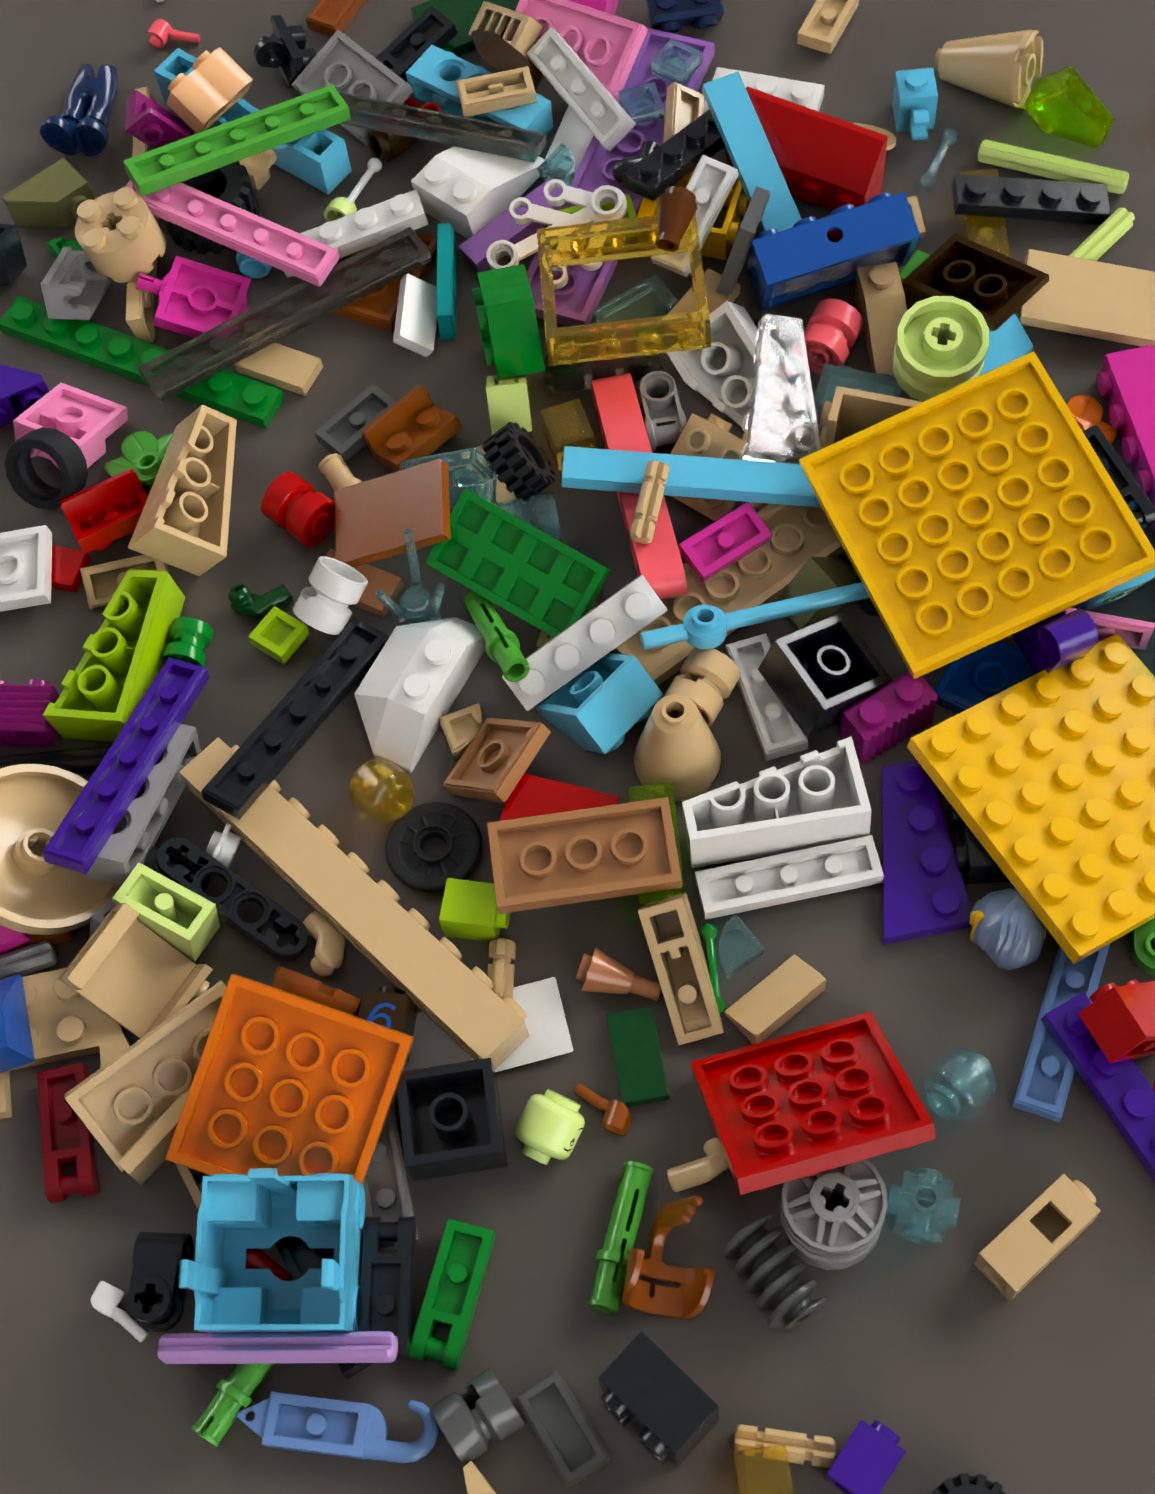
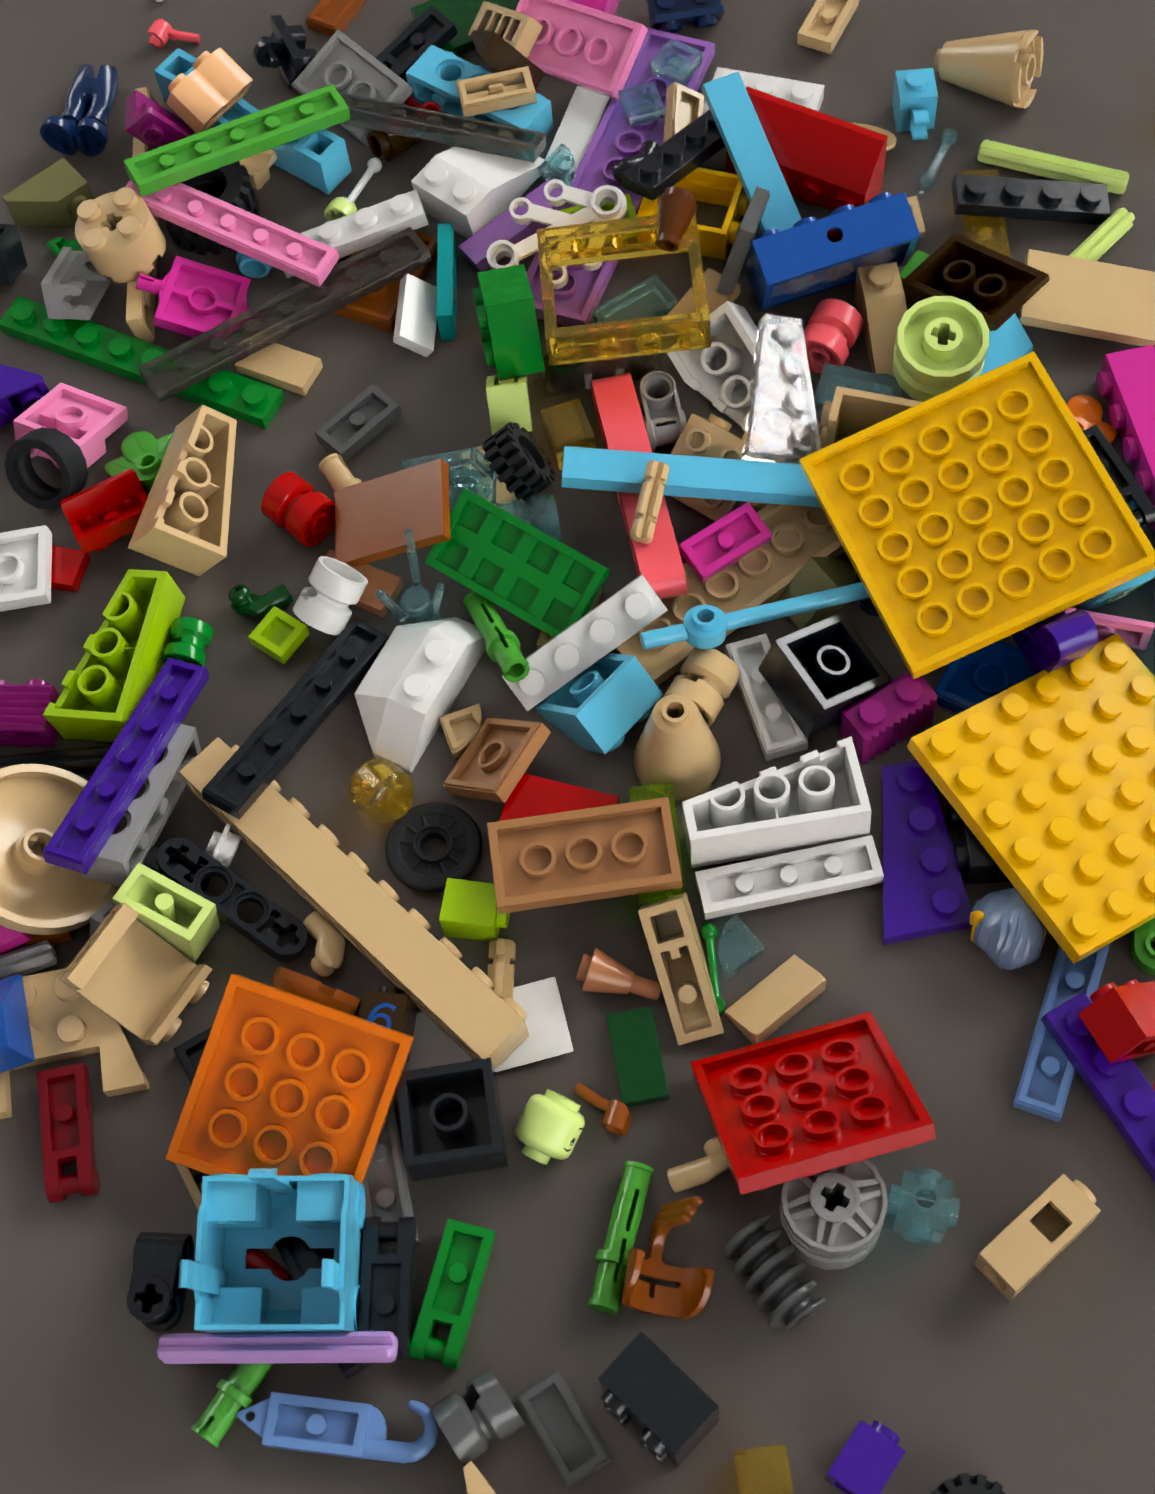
(103, 579): tan slope -> none
(106, 1299): white hand -> none
(146, 1078): tan wing -> none
(153, 1146): tan tile -> none
(410, 430): dark orange bracket -> none
(580, 89): white tile -> none
(711, 185): white tile -> none
(799, 1448): tan axle -> none
(960, 1084): clear light blue head -> none
(1069, 108): clear neon green slope -> none

